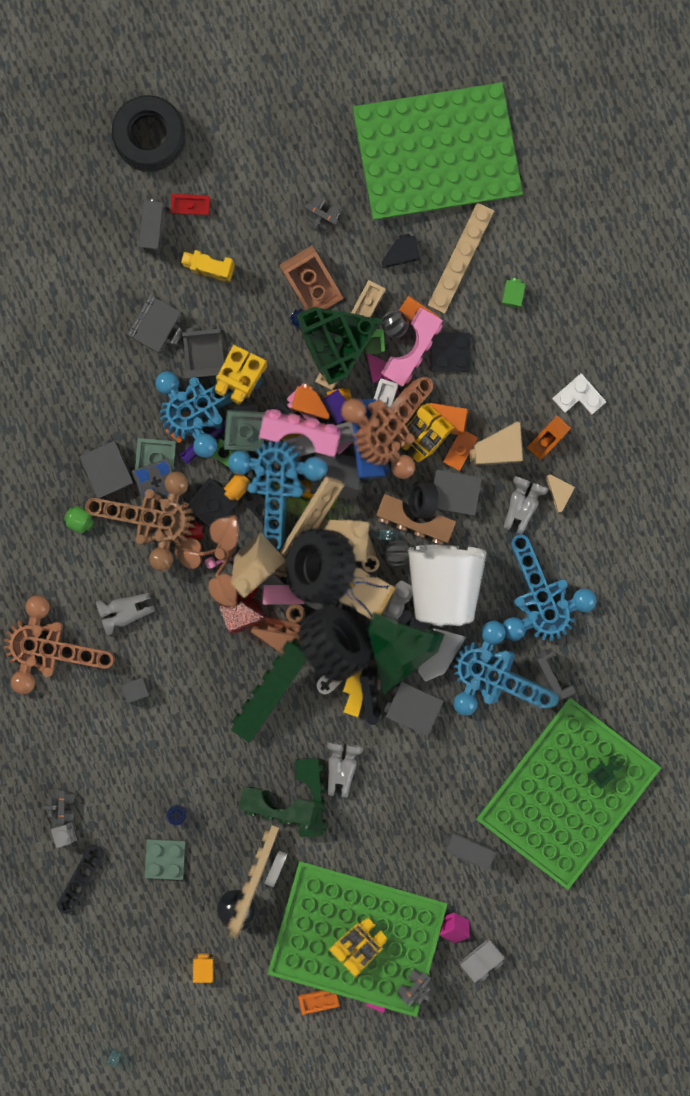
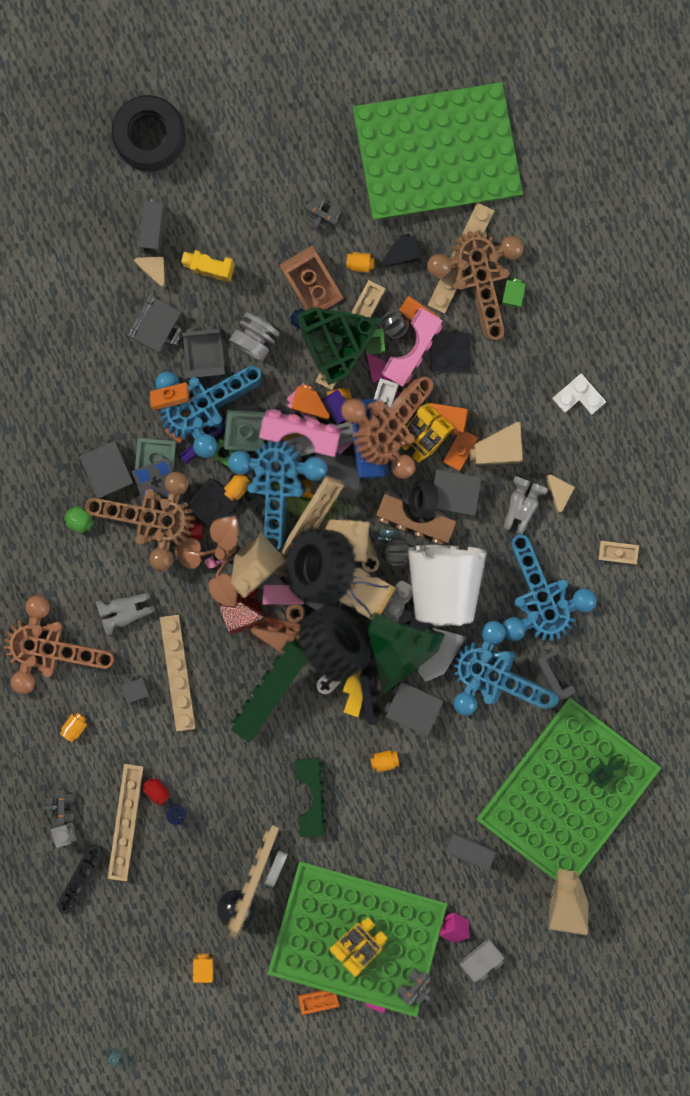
(73, 727): none -> light orange brick
(125, 822): none -> tan plate
(154, 268): none -> tan slope
(156, 791): none -> red brick
(165, 859): sand green plate -> none
(169, 396): none -> orange plate
(177, 673): none -> tan plate
(190, 204): red plate -> none
(239, 374): yellow hips -> none
(254, 336): none -> light grey wheel
(301, 811): dark green arch -> none
(342, 770): light grey piece -> none
(360, 262): none -> light orange brick
(384, 761): none -> light orange brick
(510, 248): none -> medium nougat piece
(548, 437): orange slope -> none
(568, 904): none -> tan slope
(618, 552): none -> tan plate

